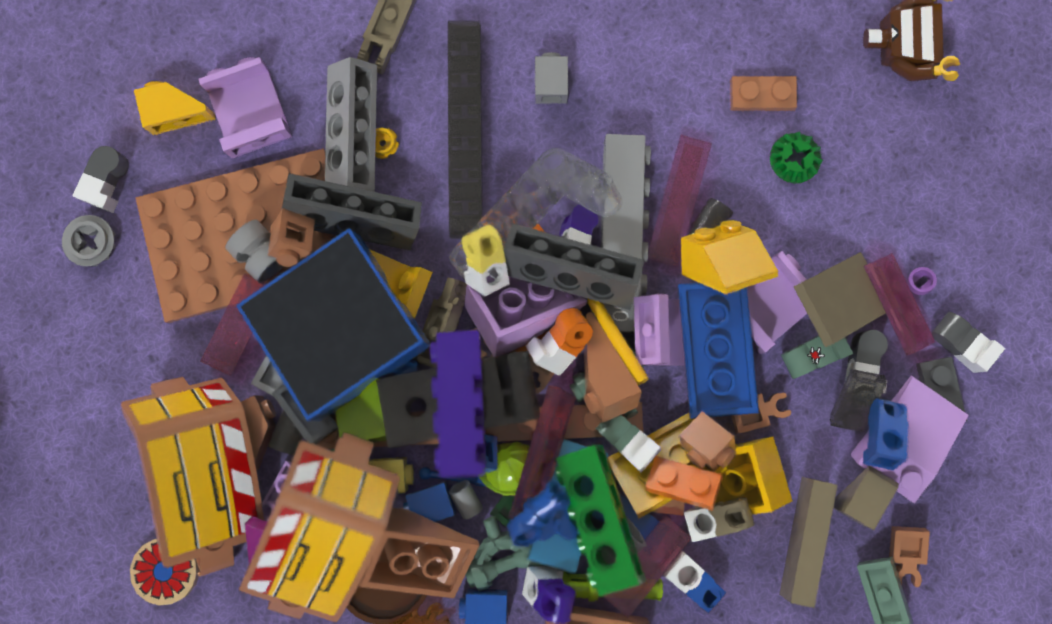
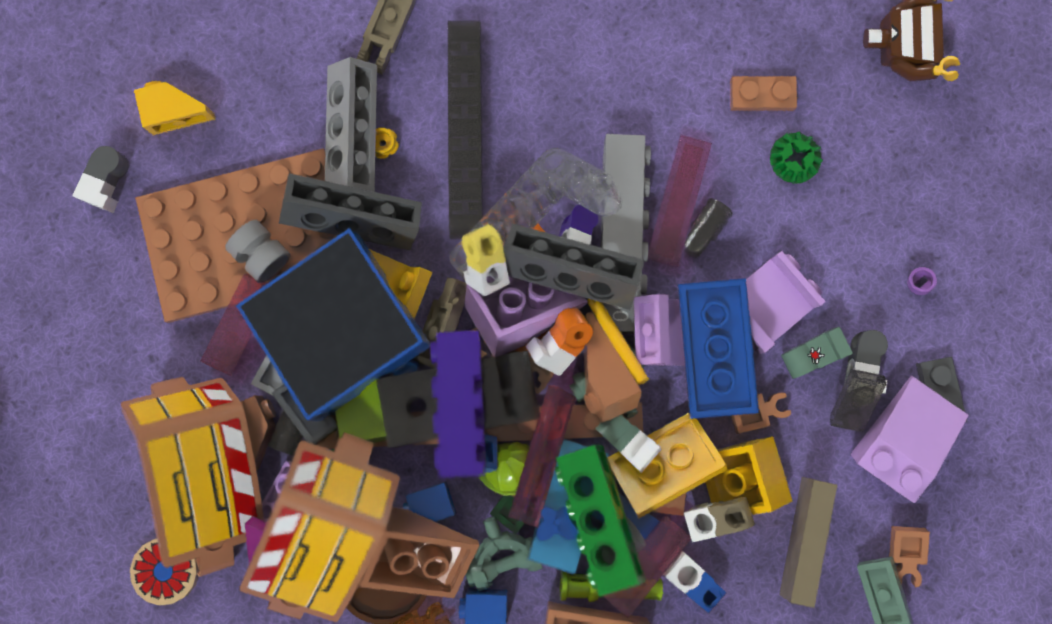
(74, 242): light grey gear -> none
(246, 106): lavender panel -> none
(289, 245): nougat brick -> none
(399, 466): light yellow bracket -> none
(426, 473): blue hinge -> none
(465, 499): light grey hinge -> none
(527, 526): blue connector -> none
(551, 79): light grey brick -> none
(551, 597): dark purple leg -> none
(684, 483): orange plate -> none
(708, 443): nougat brick -> none
(726, 257): yellow slope -> none
(840, 299): dark tan tile -> none
(866, 497): dark tan slope -> none
(887, 435): blue leg -> none
(899, 304): clear pink tile -> none
(967, 343): leg -> none

